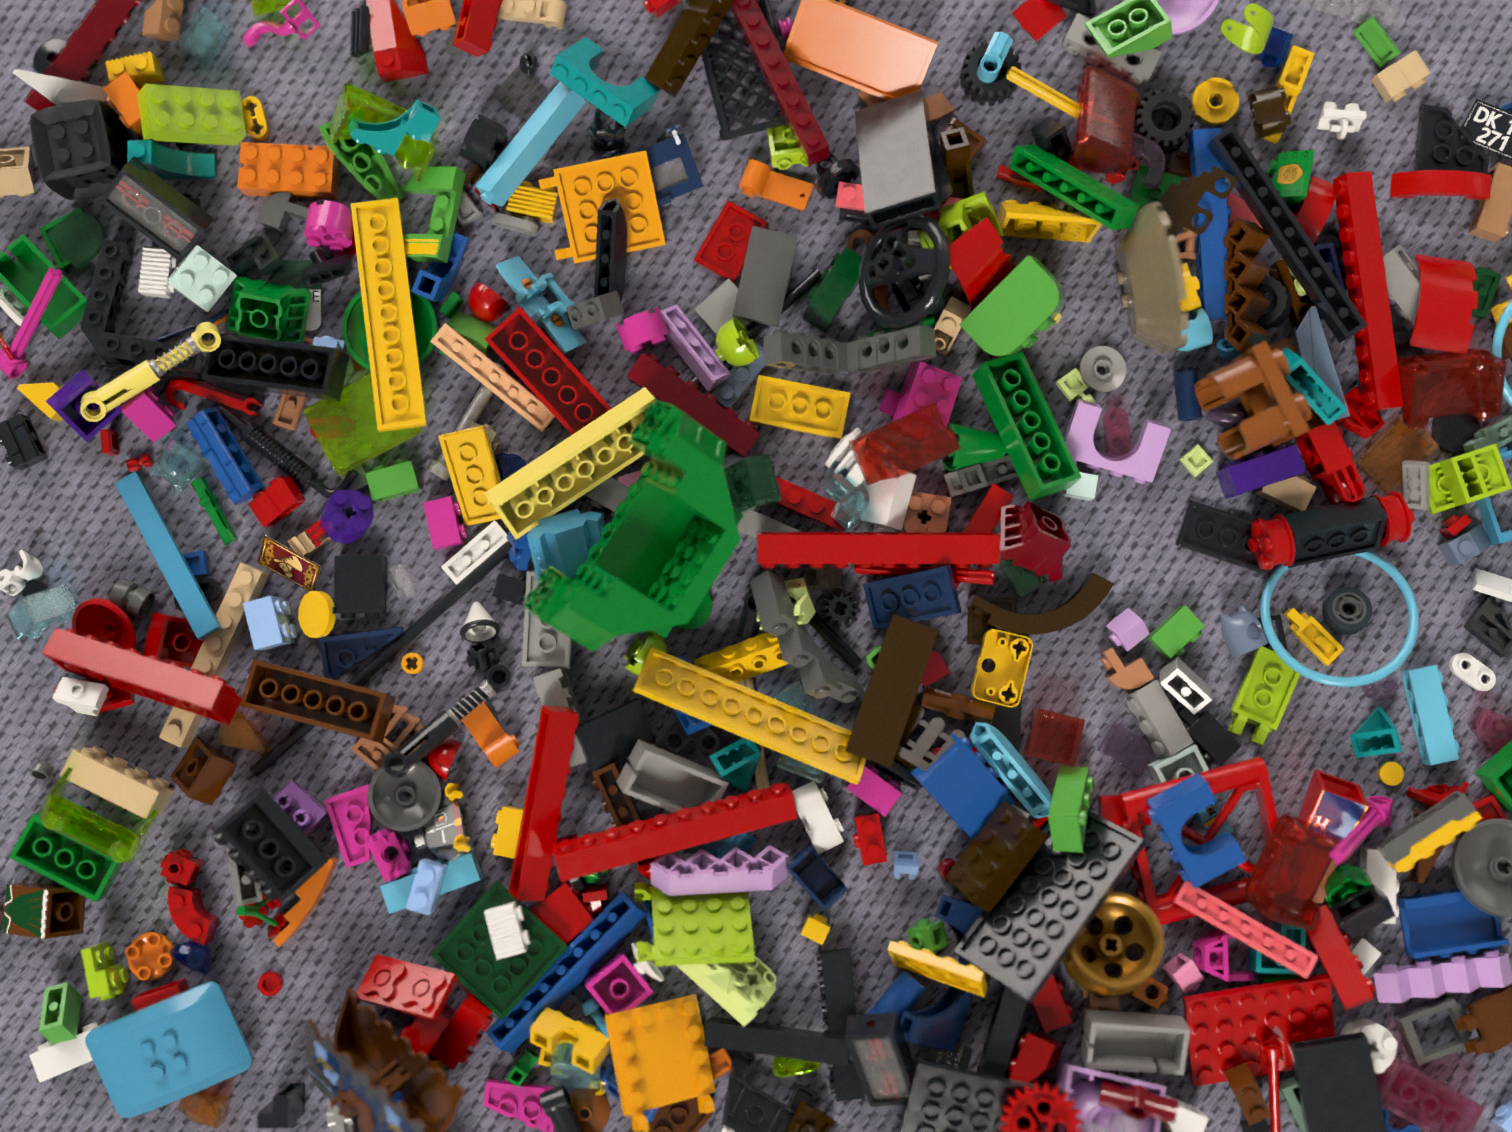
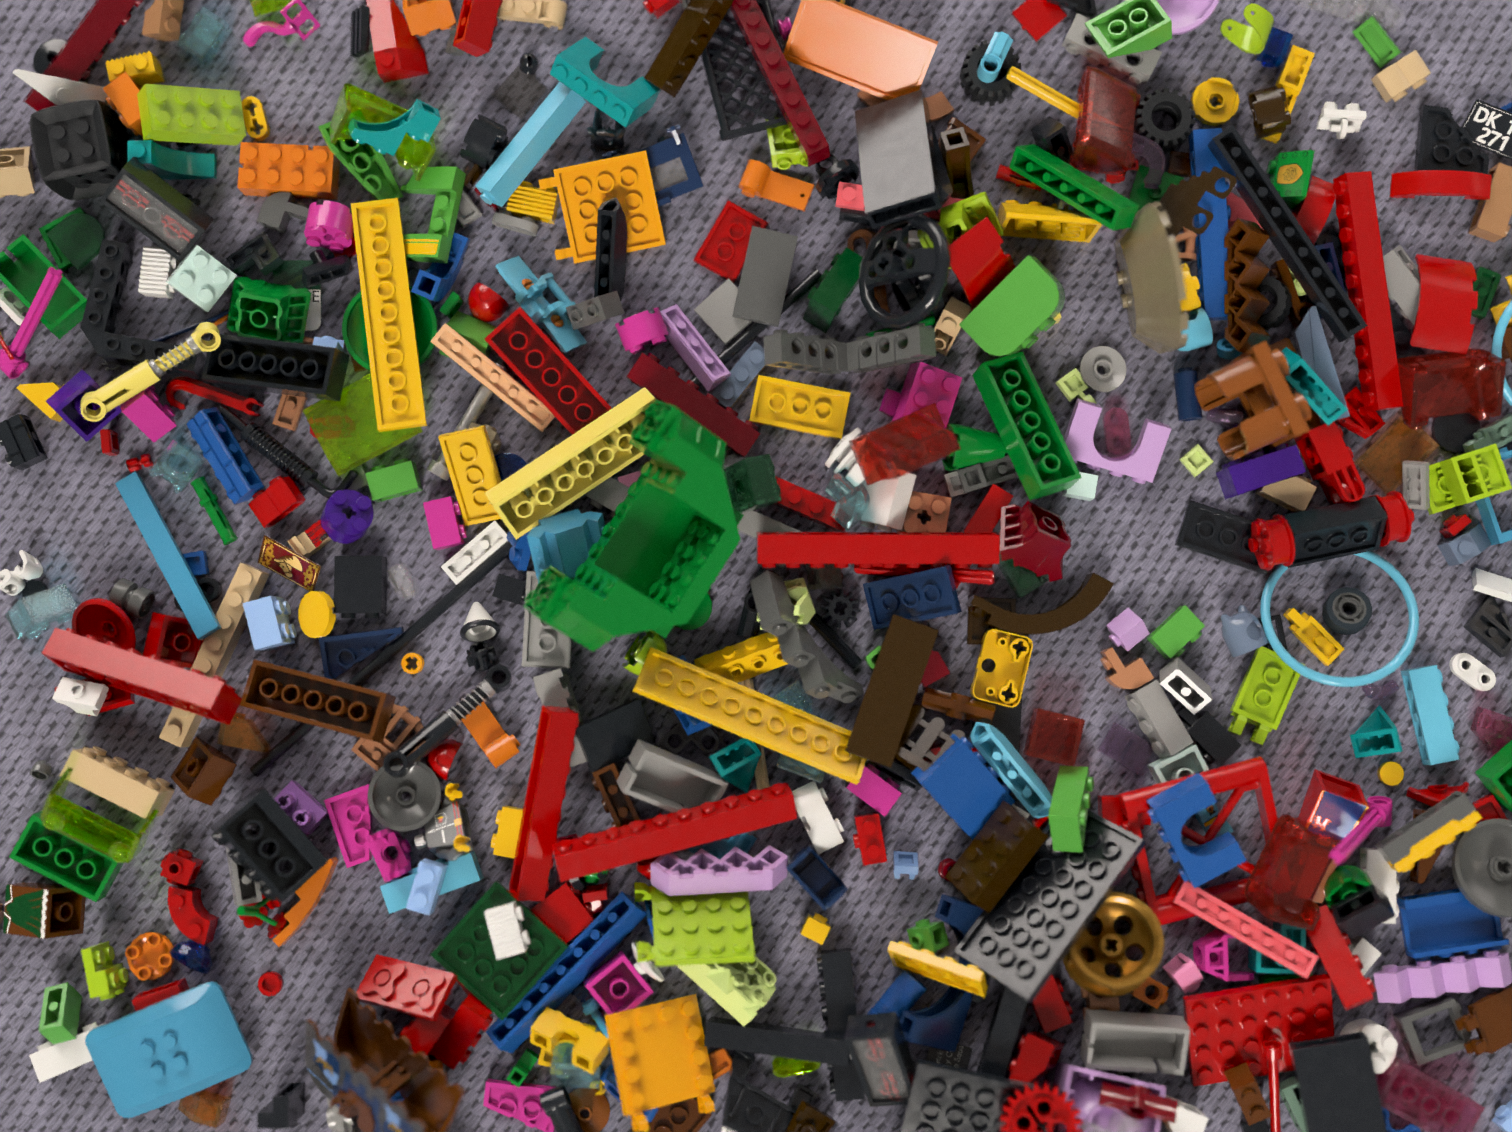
(735, 345): lime cylinder -> none

